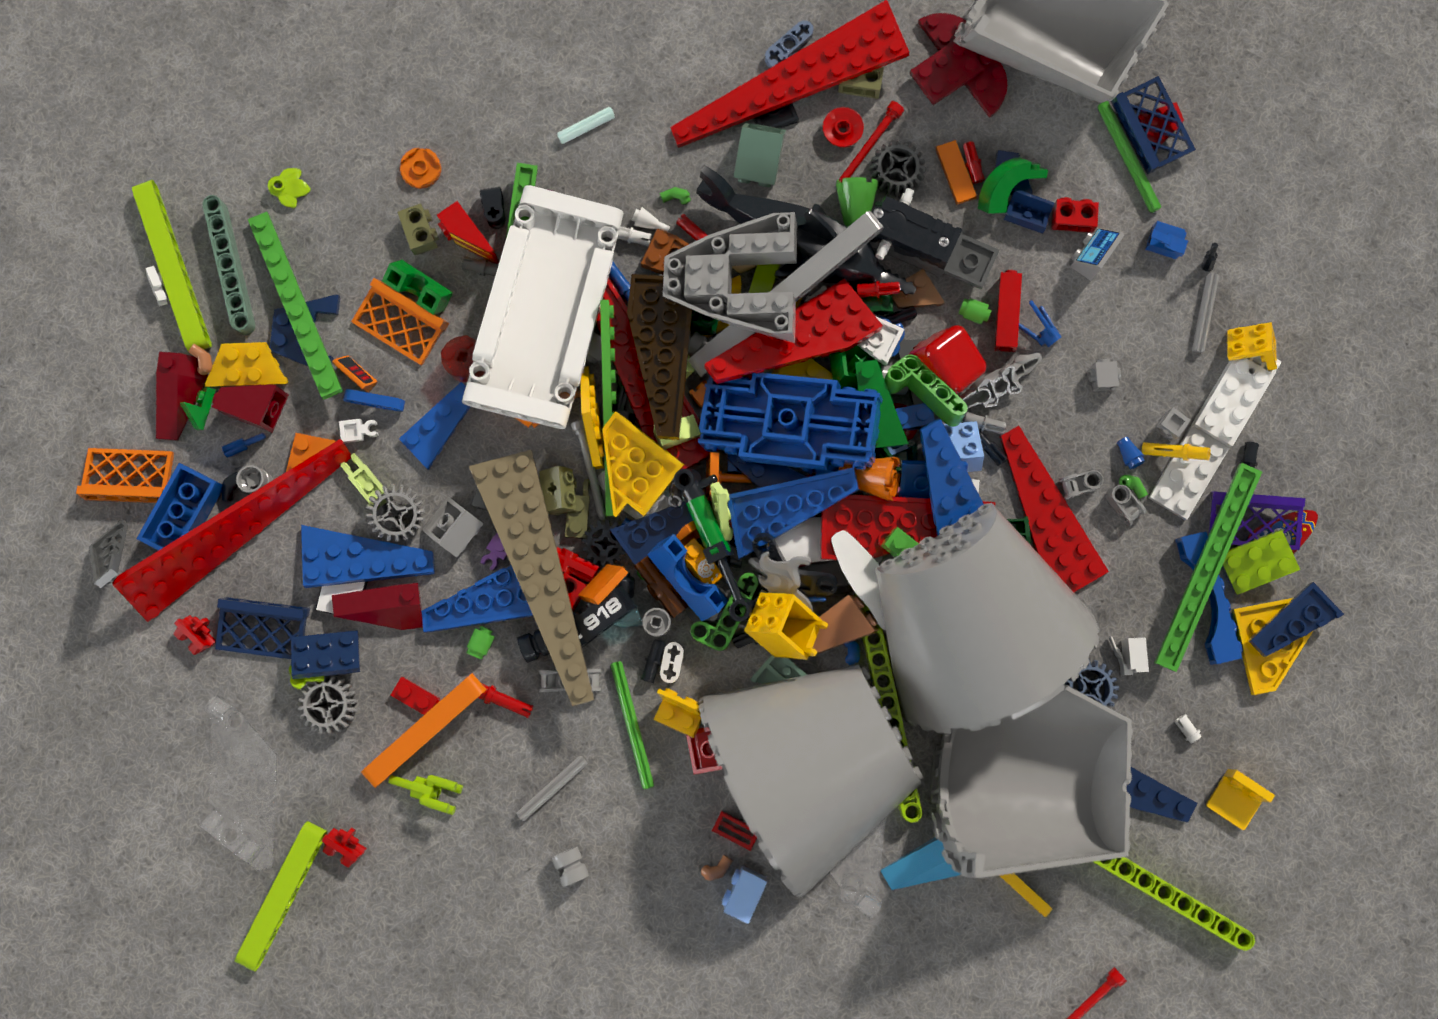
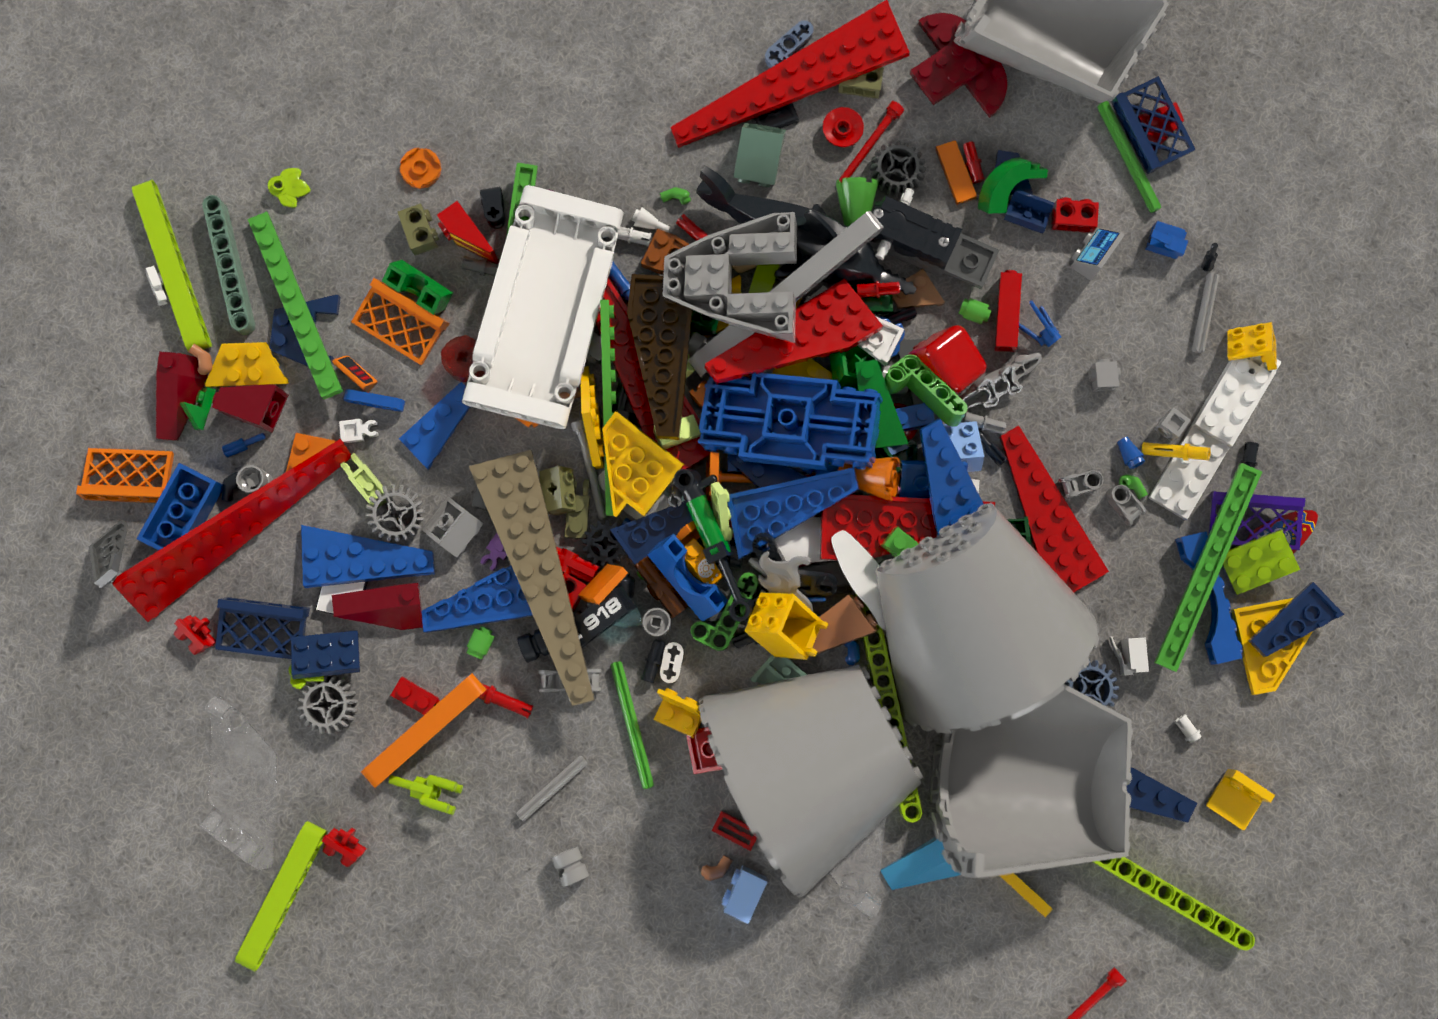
(586, 125): light aqua axle -> none

